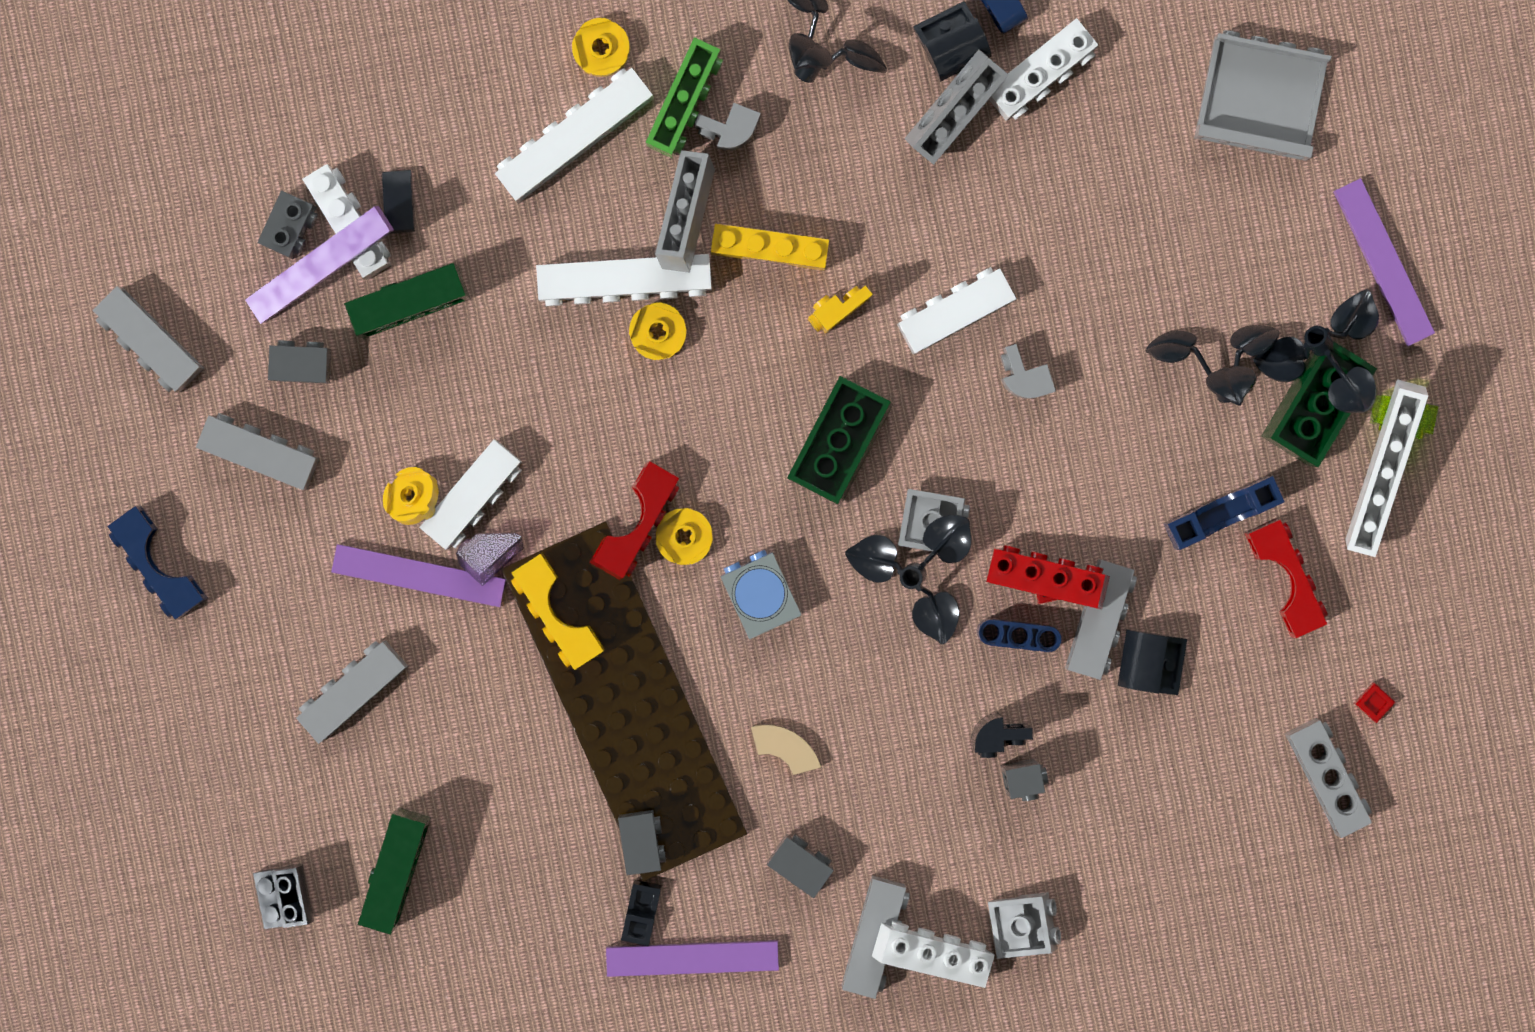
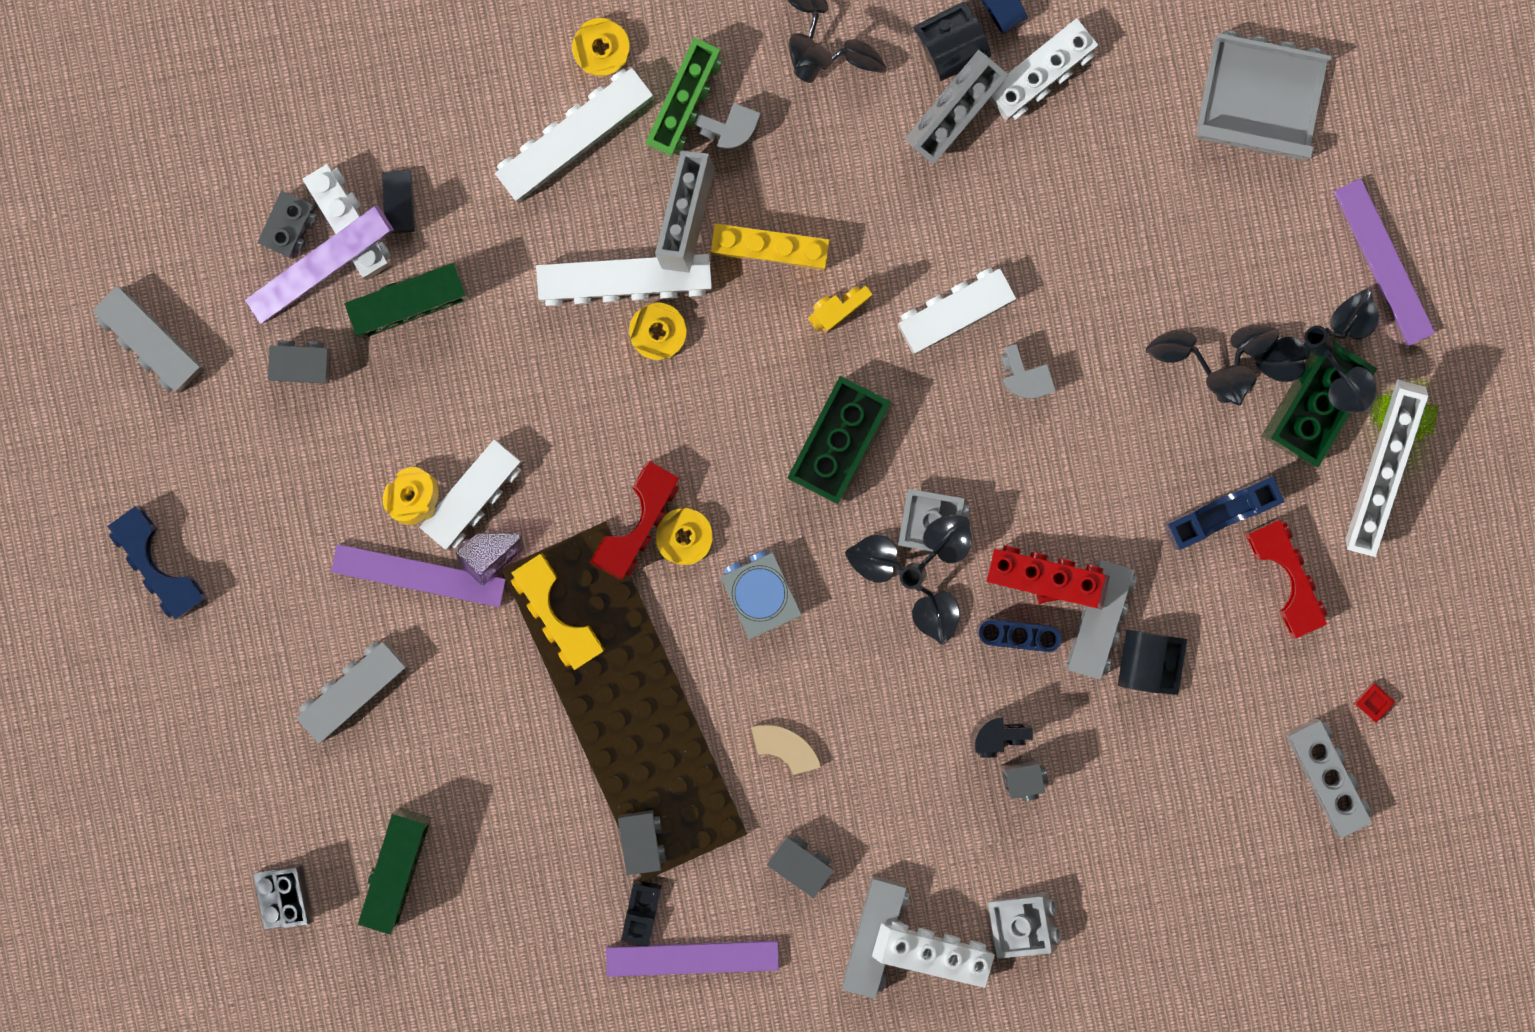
(258, 452): light grey brick -> none

